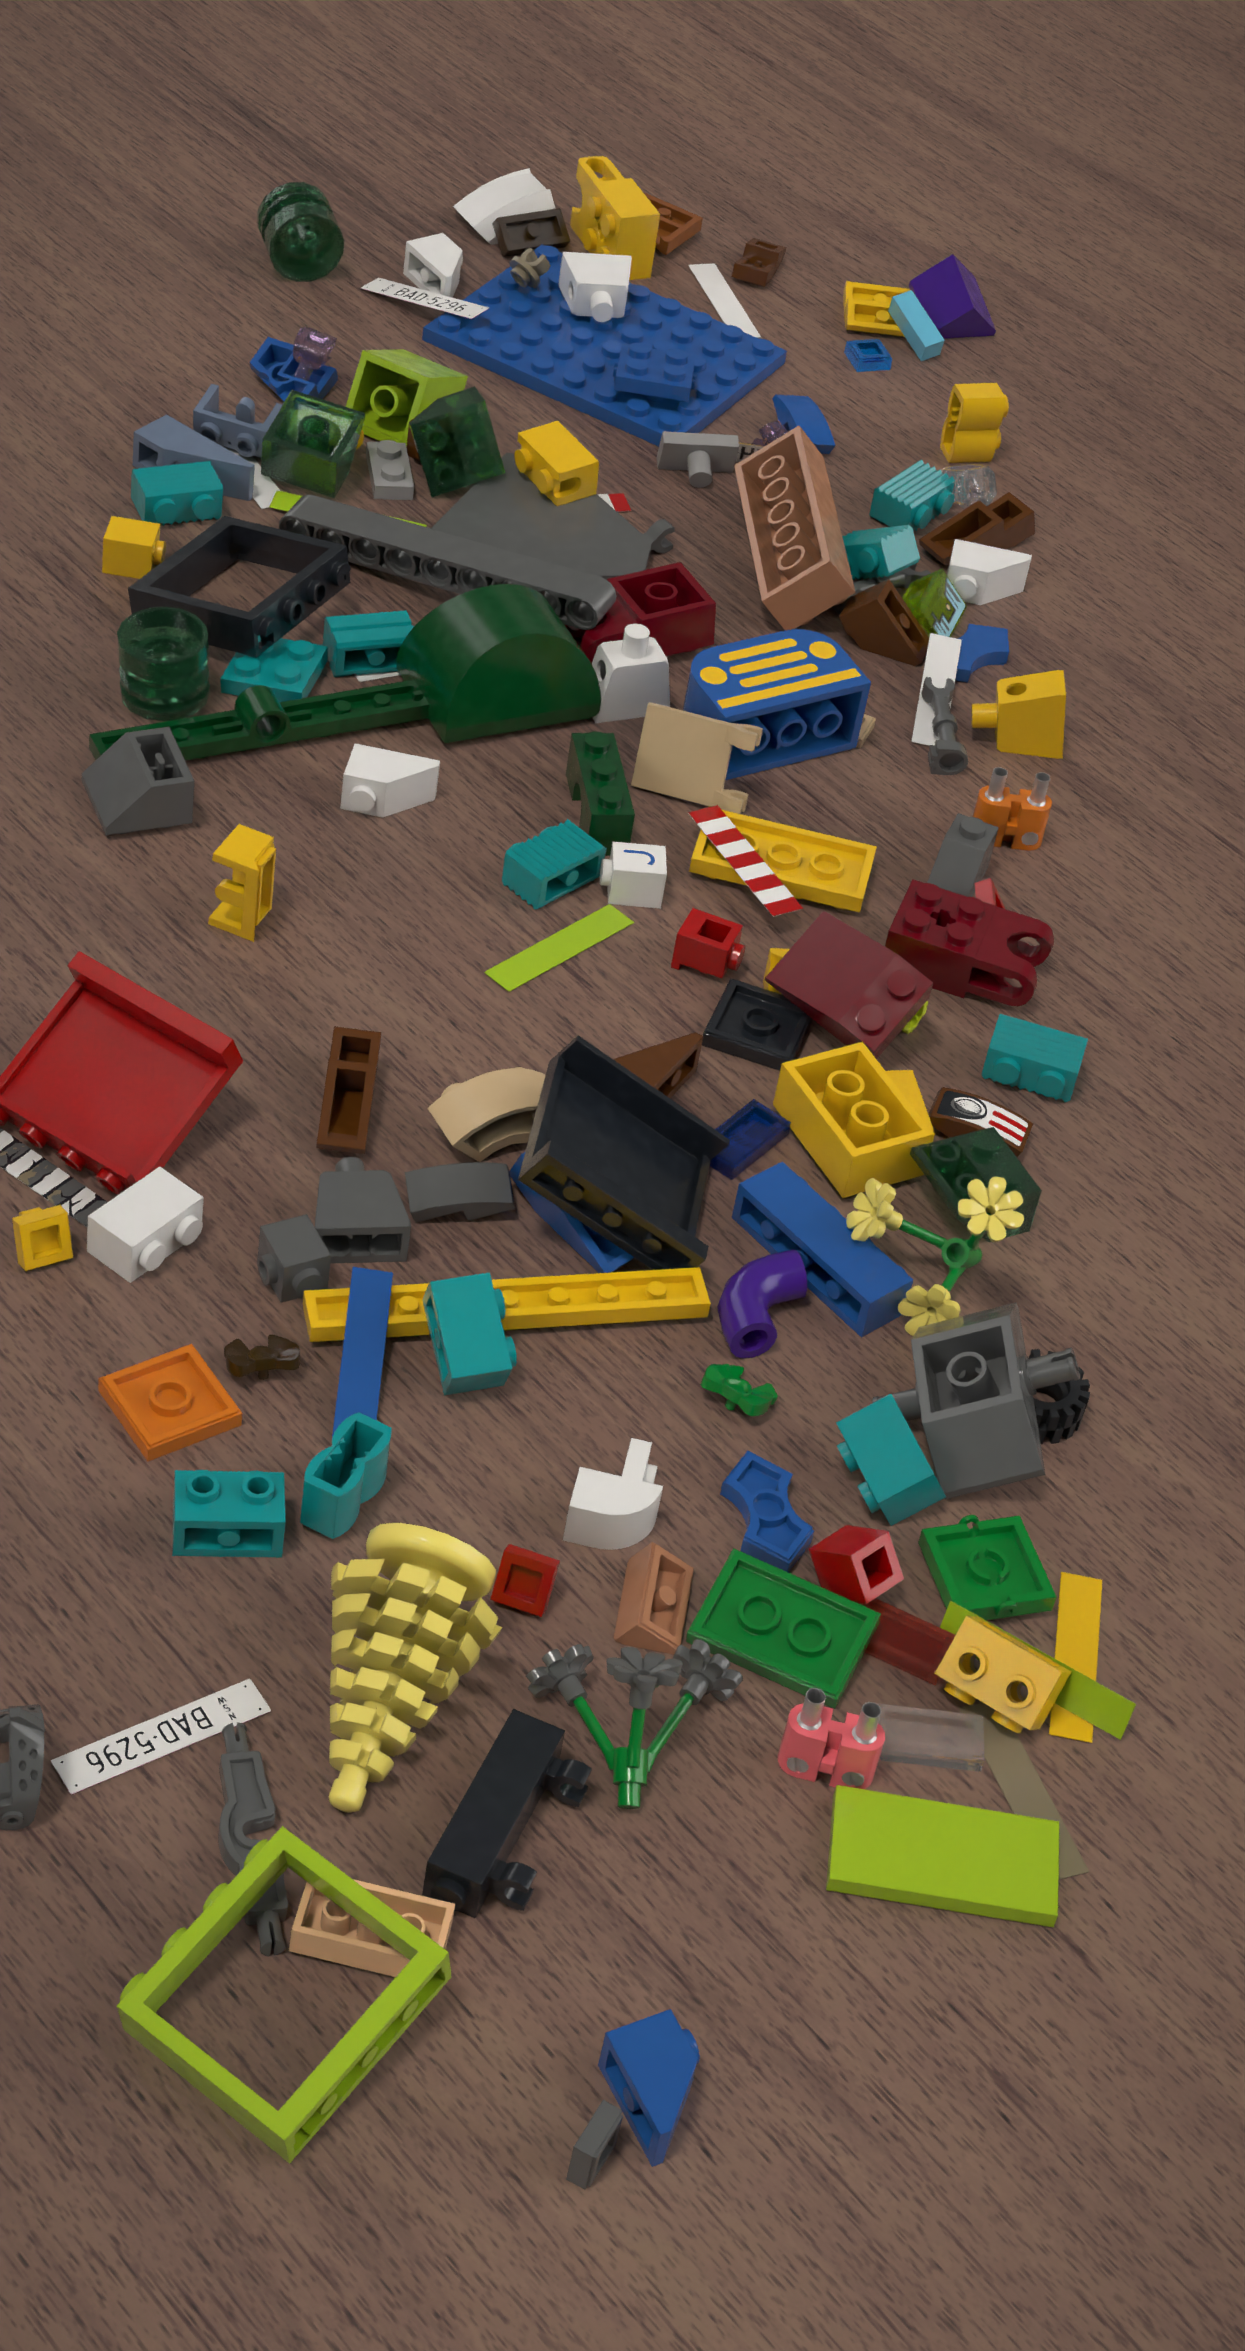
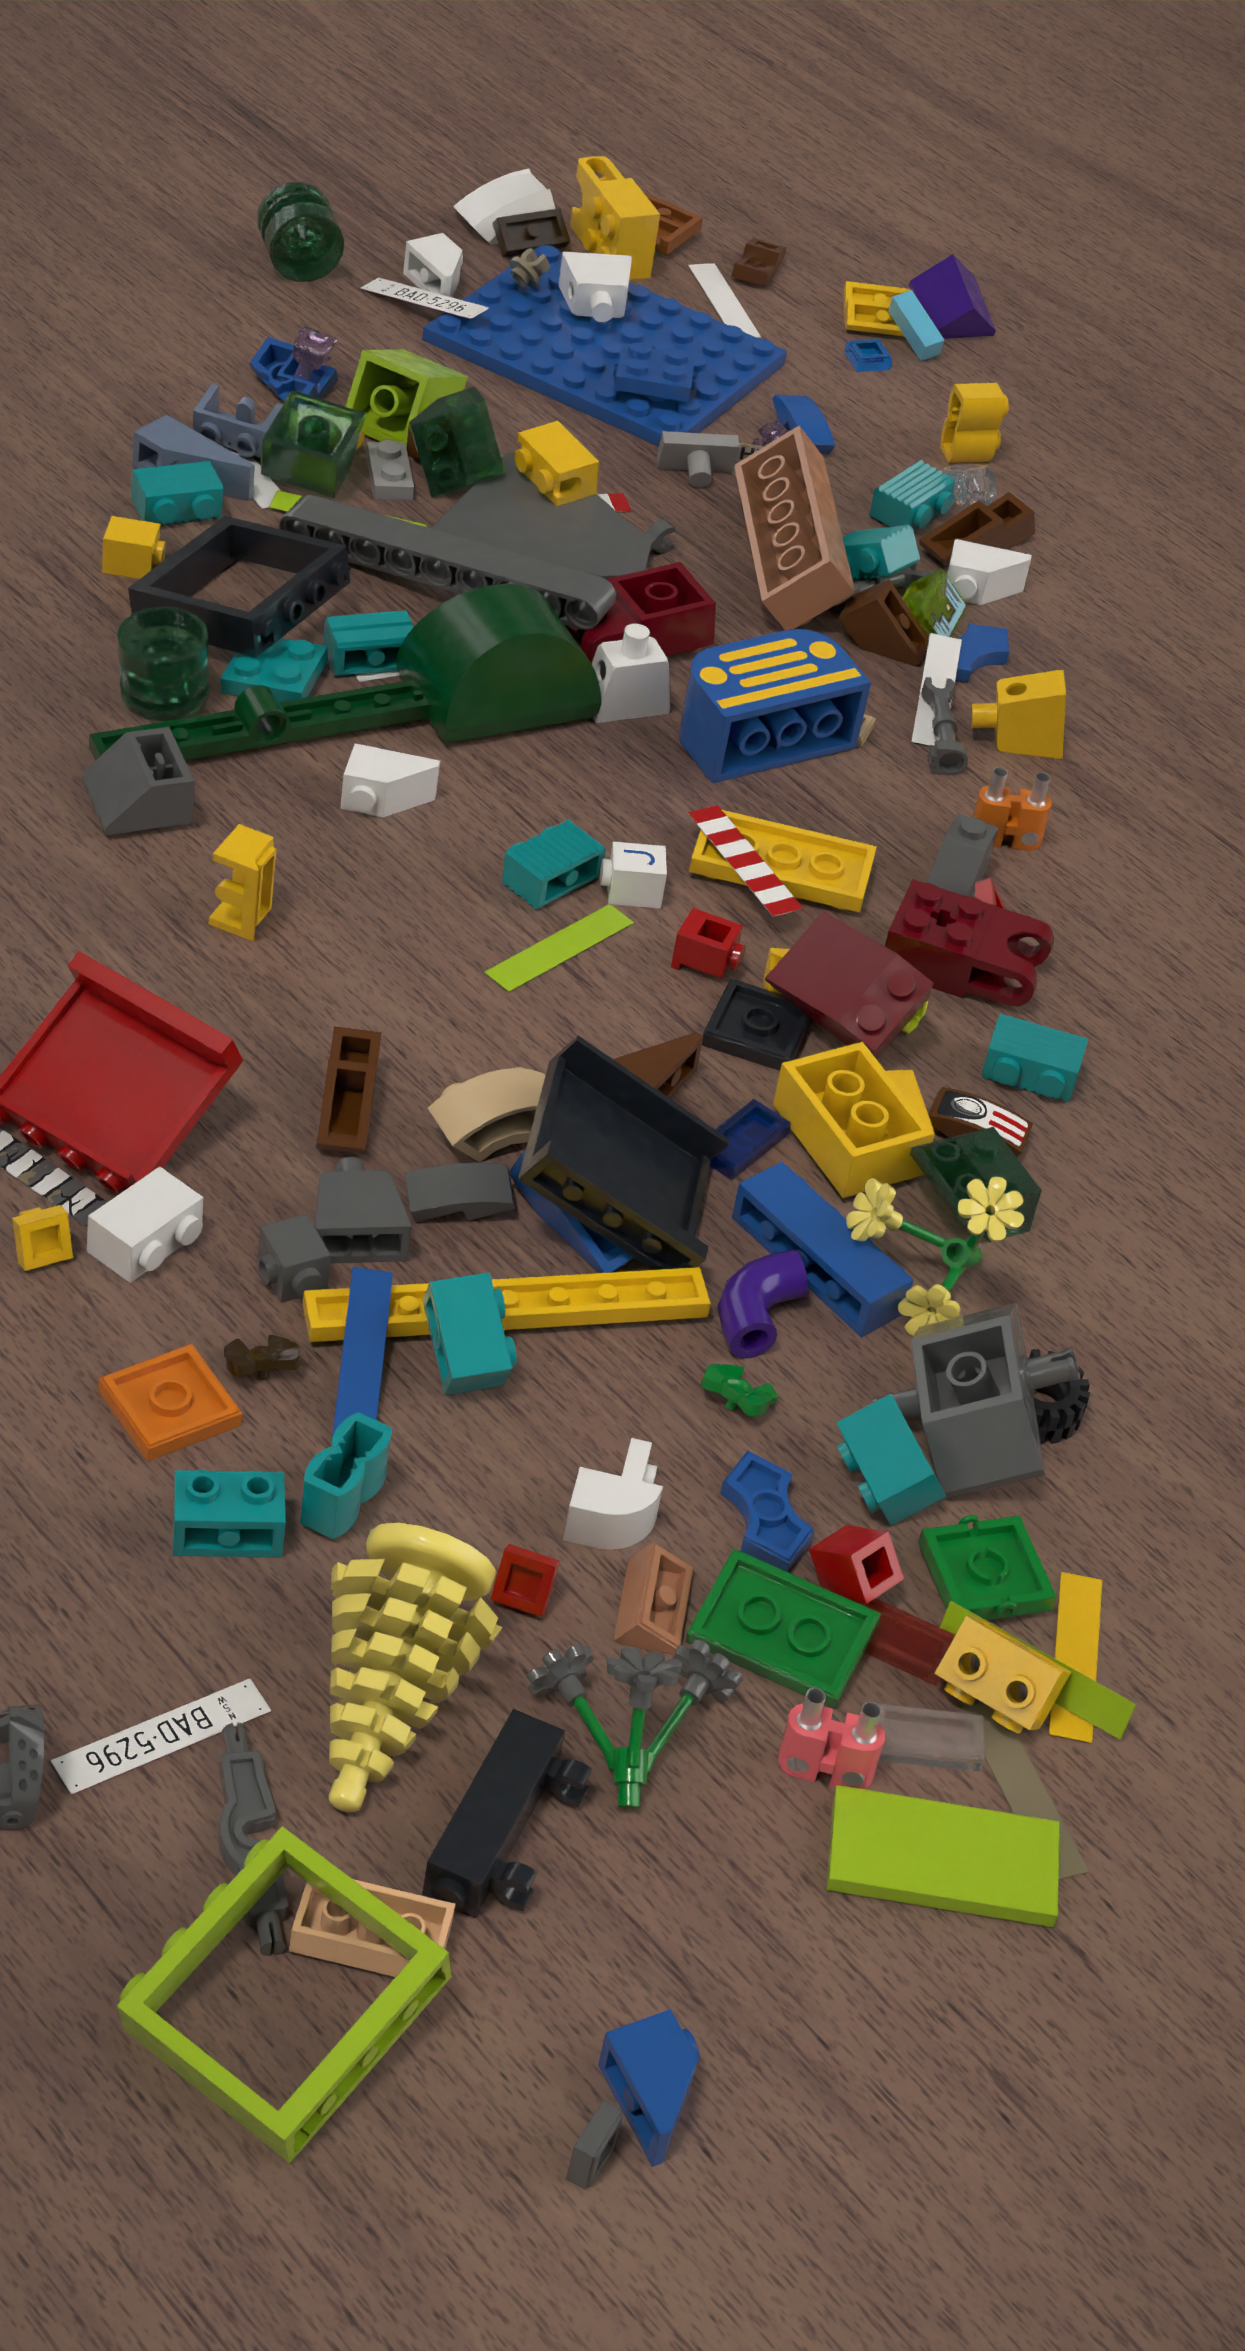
(600, 784): dark green arch -> none
(690, 756): tan flag -> none

